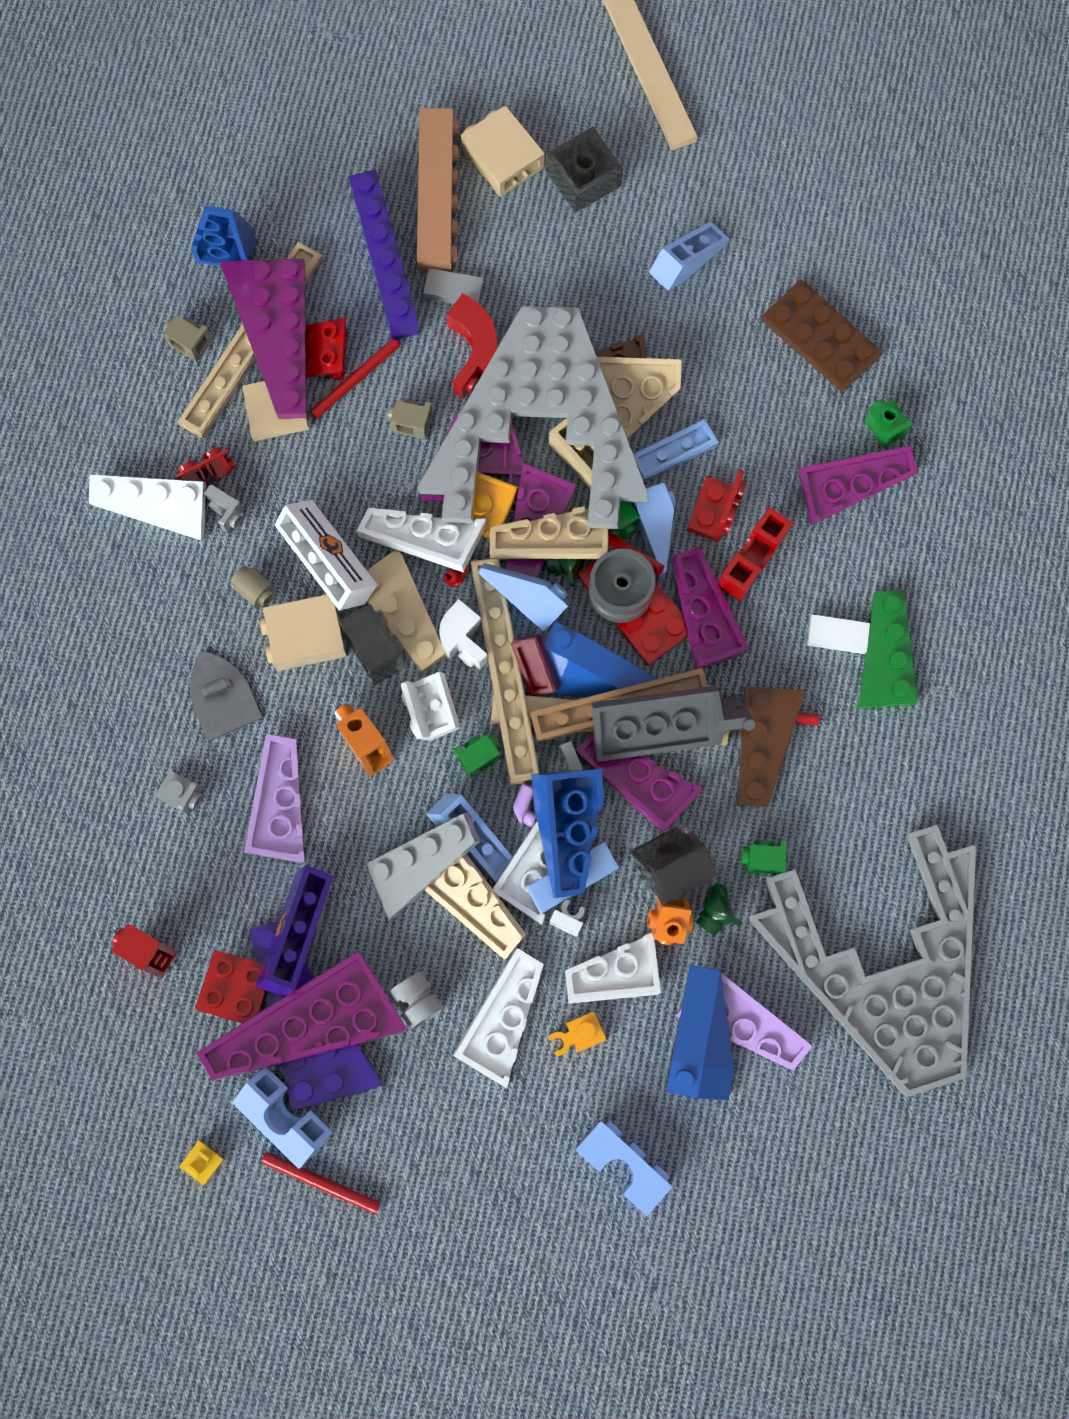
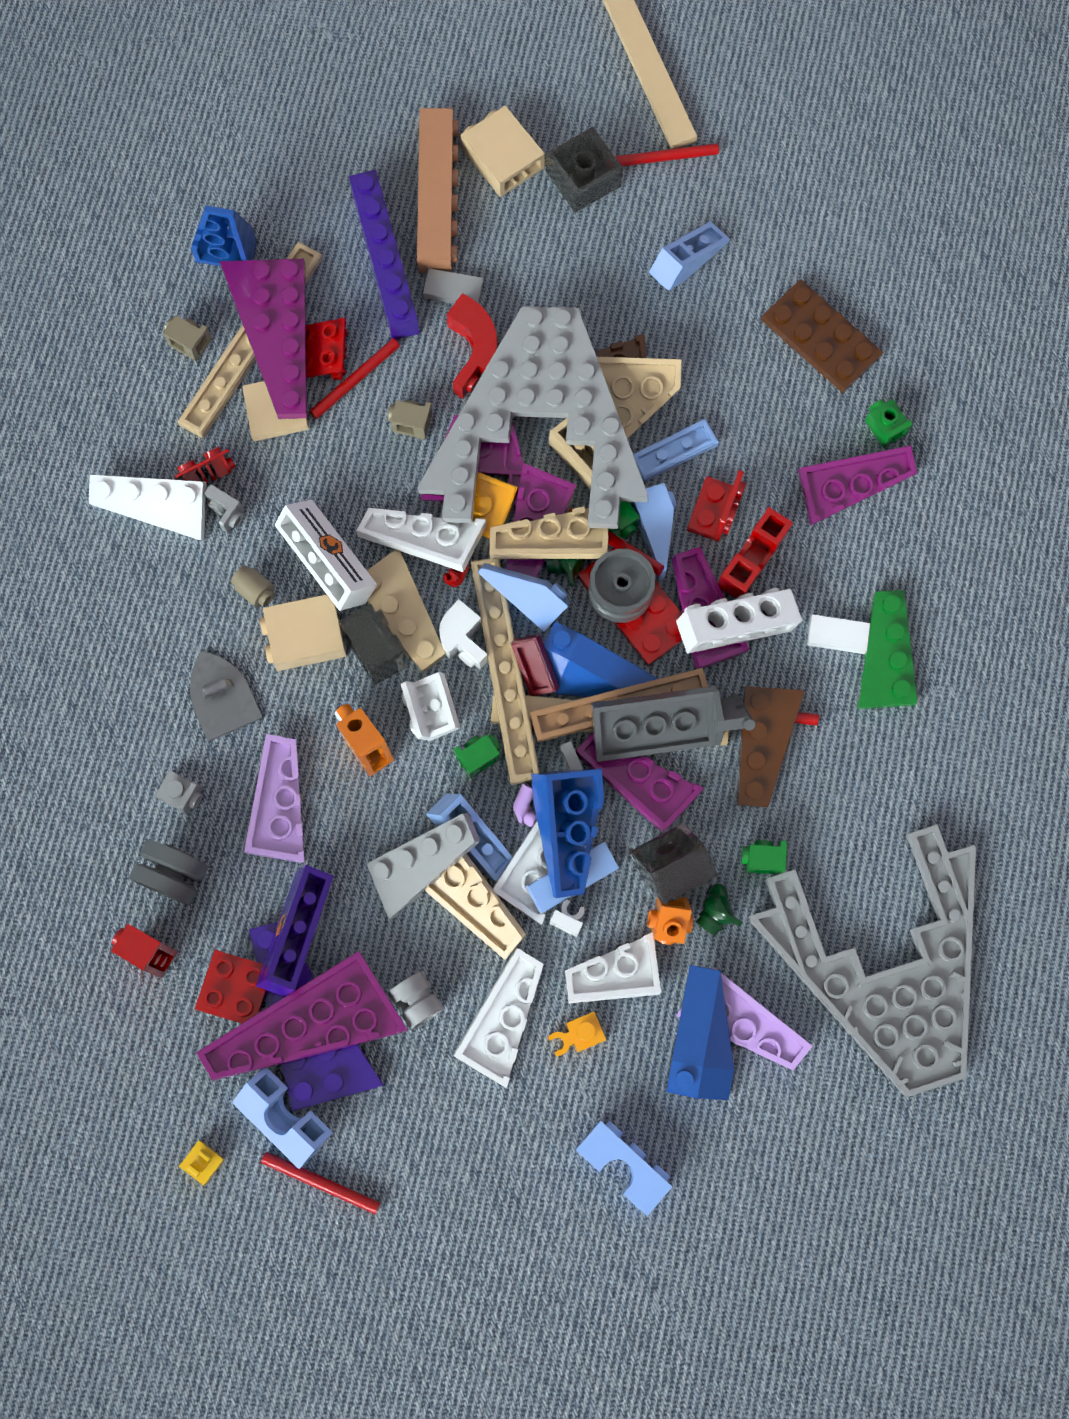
(170, 868): none -> dark grey wheel
(668, 155): none -> red bar
(701, 635): none -> white brick

